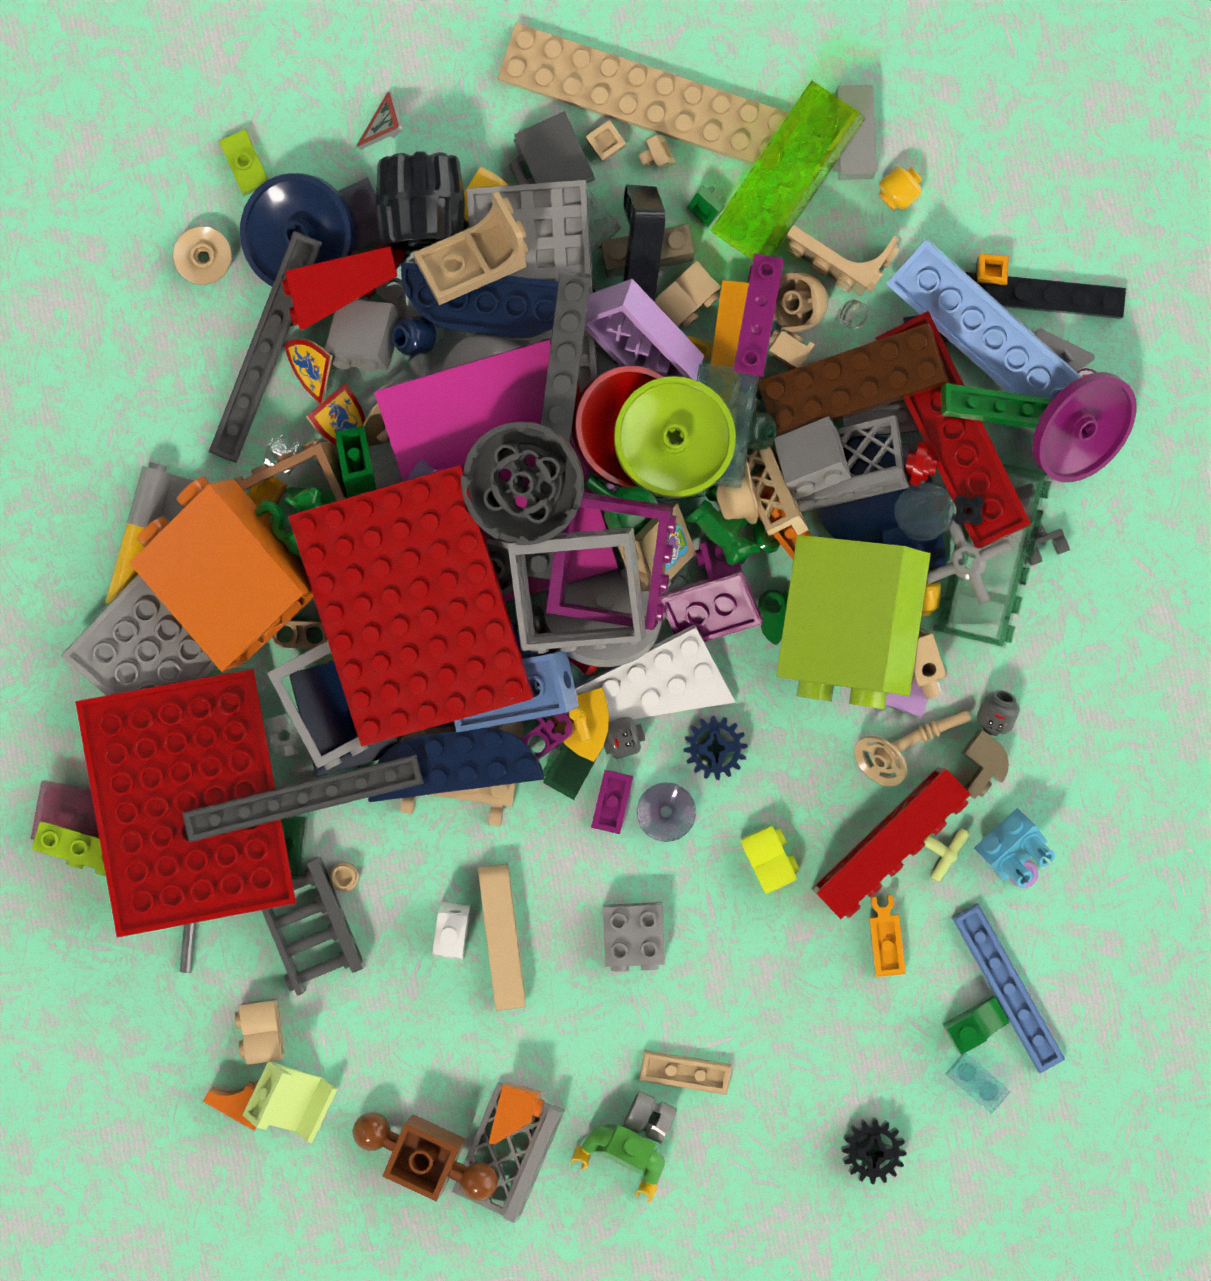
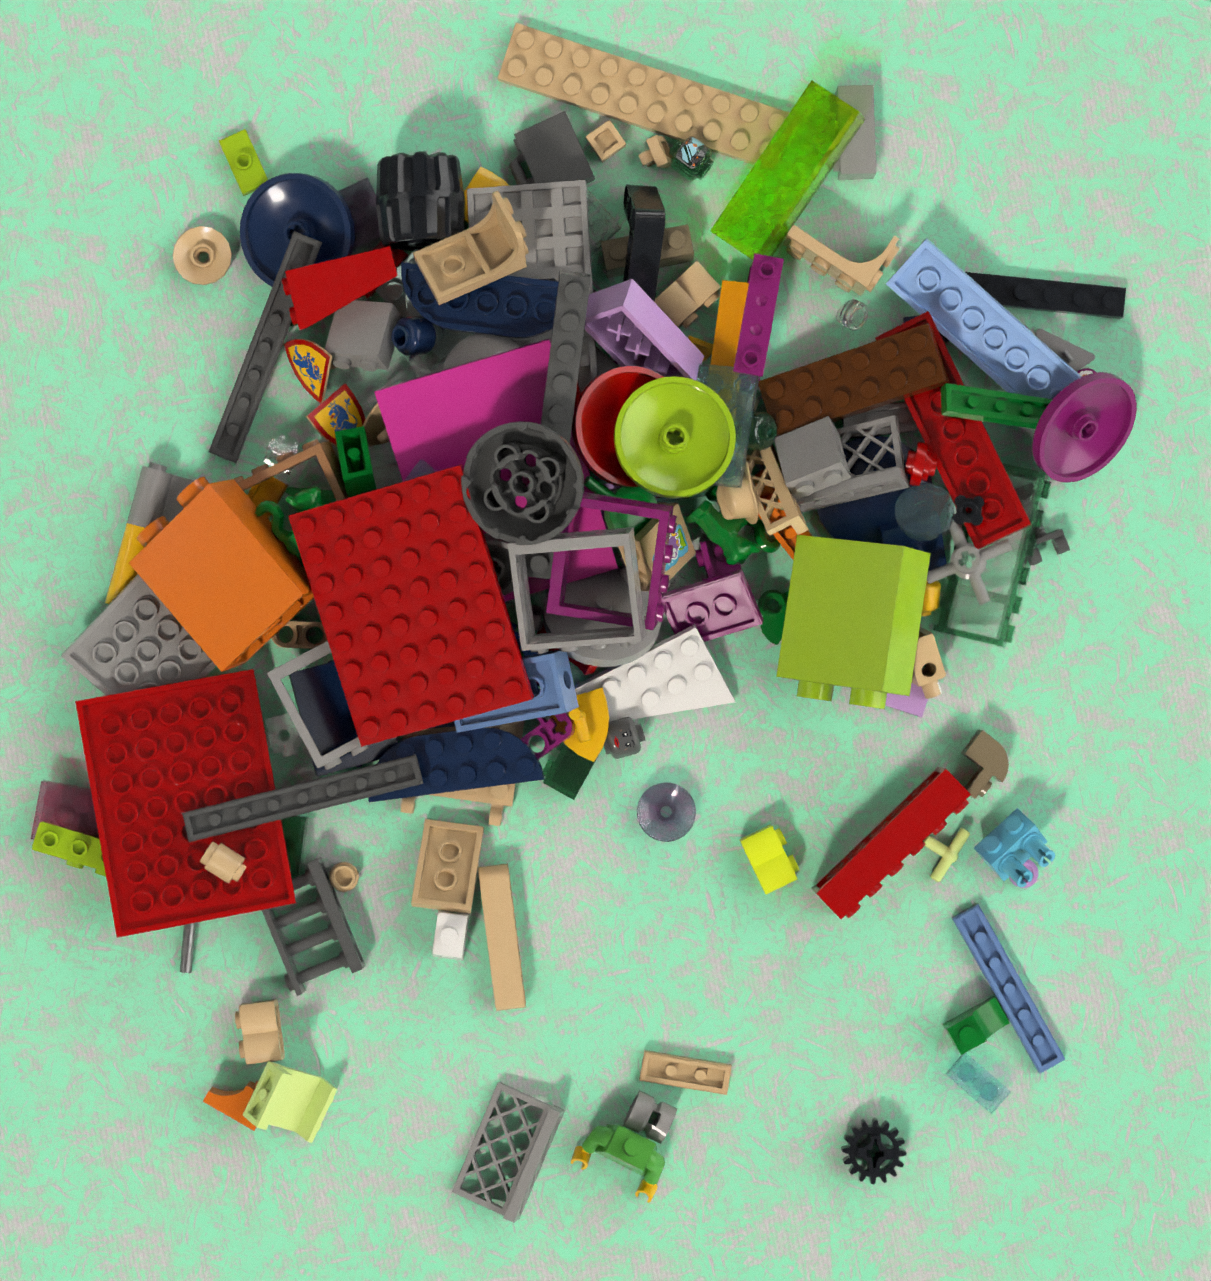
(223, 862): none -> tan brick
(383, 124): piece -> none
(424, 1157): dark orange brick -> none
(447, 866): none -> tan plate
(515, 1110): orange slope -> none
(612, 801): magenta plate -> none
(633, 936): light grey brick -> none
(691, 159): none -> clear green head
(706, 205): green tile -> none
(728, 746): dark blue gear -> none
(789, 348): tan brick -> none
(800, 302): tan cylinder -> none
(886, 940): light orange plate -> none
(887, 753): tan dish -> none
(900, 188): yellow head -> none
(992, 269): light orange slope -> none
(998, 712): dark grey head -> none

